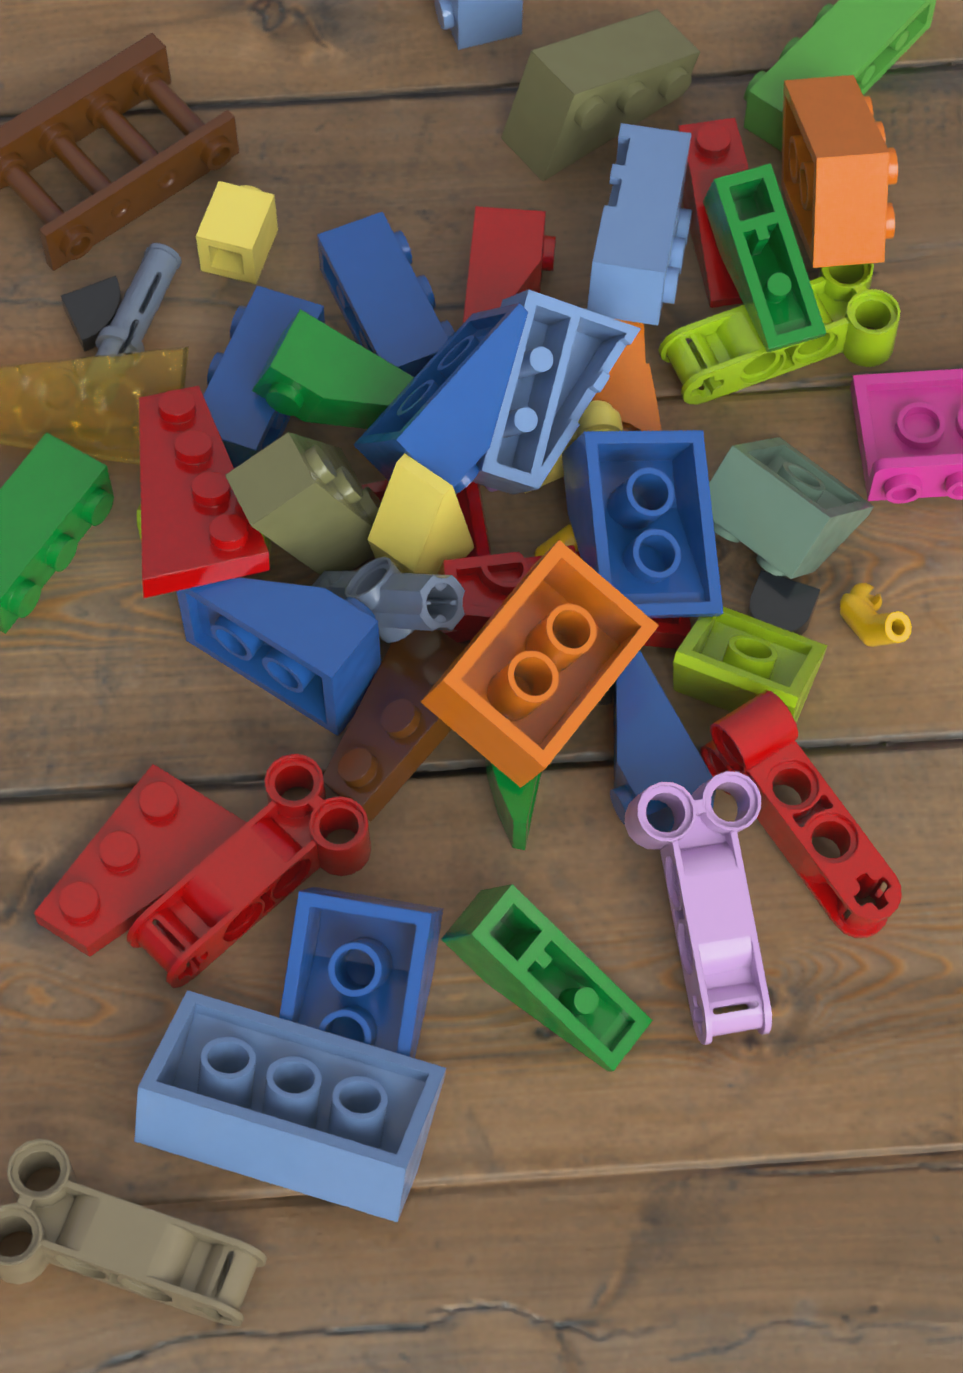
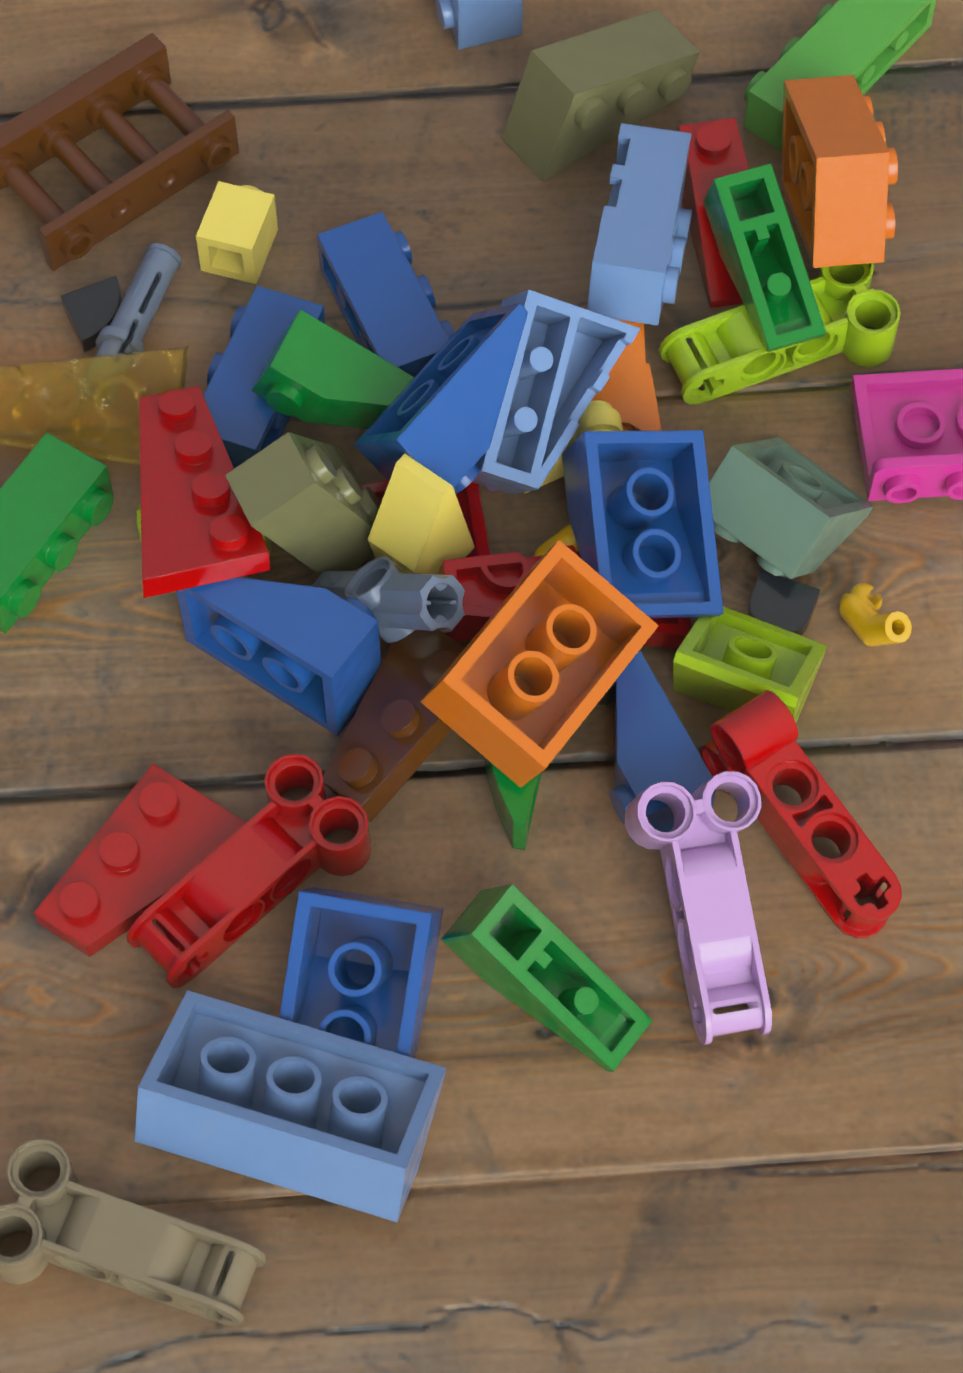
(506, 256): red slope -> none

